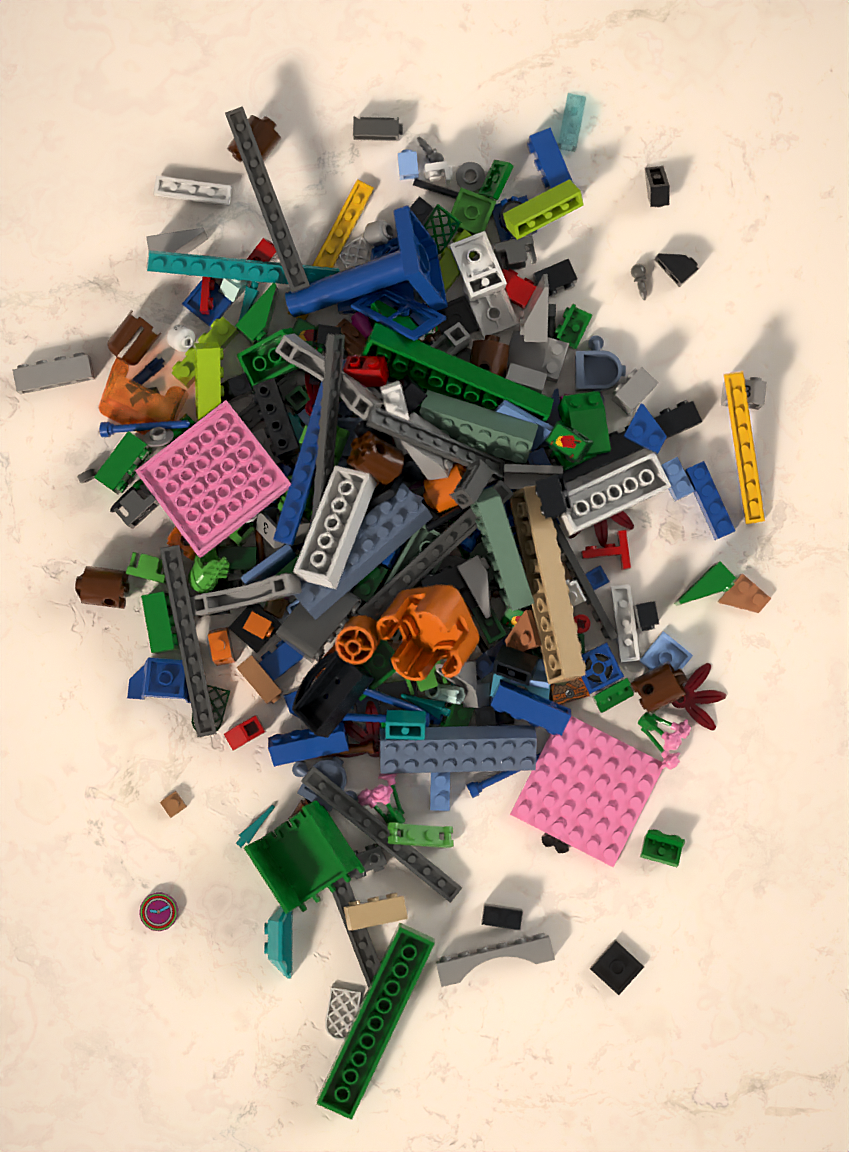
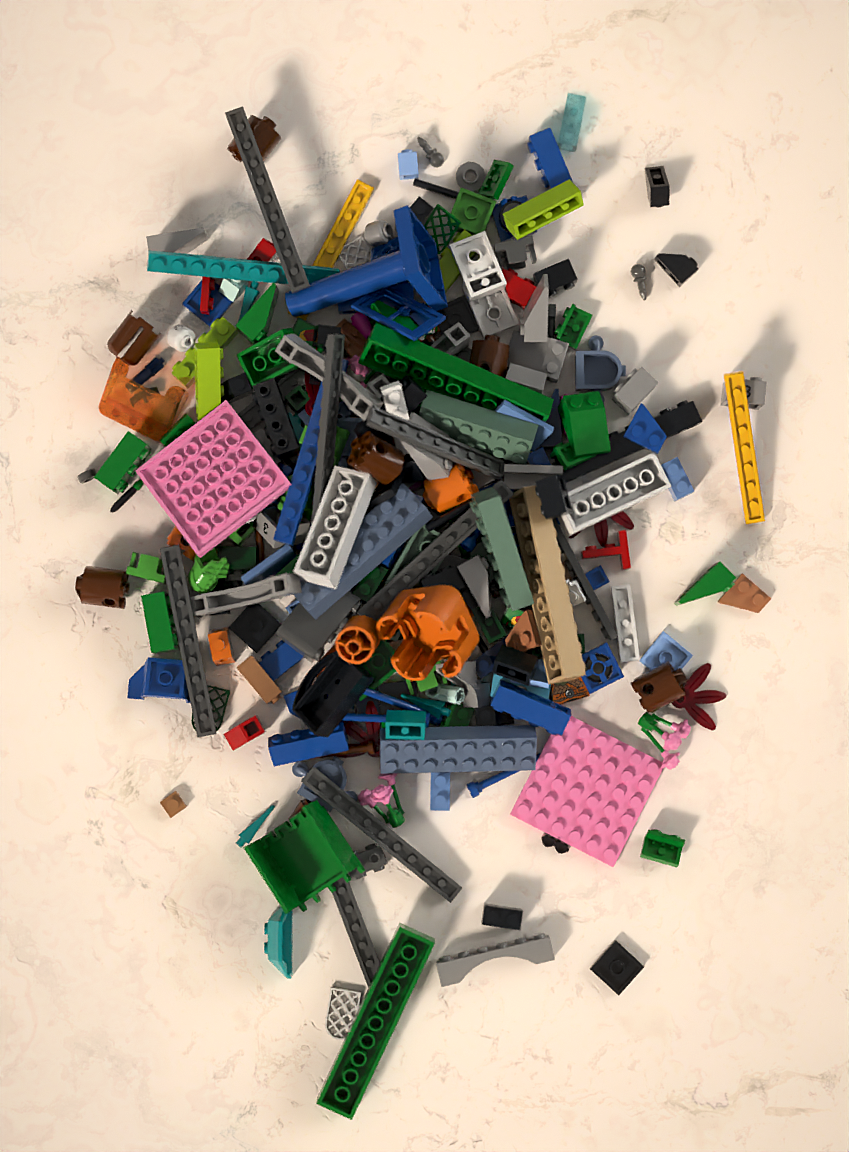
(53, 374): light grey brick -> none
(108, 429): blue piece -> none
(137, 507): dark grey panel -> none
(158, 437): light grey piece -> none
(158, 911): tile -> none
(192, 190): white plate -> none
(258, 626): orange brick -> none
(276, 607): medium nougat plate -> none
(368, 370): red slope -> none
(375, 911): tan brick -> none
(377, 128): dark grey window -> none
(420, 835): bright green plate -> none
(436, 170): white bracket -> none
(471, 484): dark grey window -> none
(569, 442): brick -> none
(585, 622): red wheel -> none
(613, 695): green bracket -> none
(646, 616): black brick -> none
(709, 501): blue brick -> none

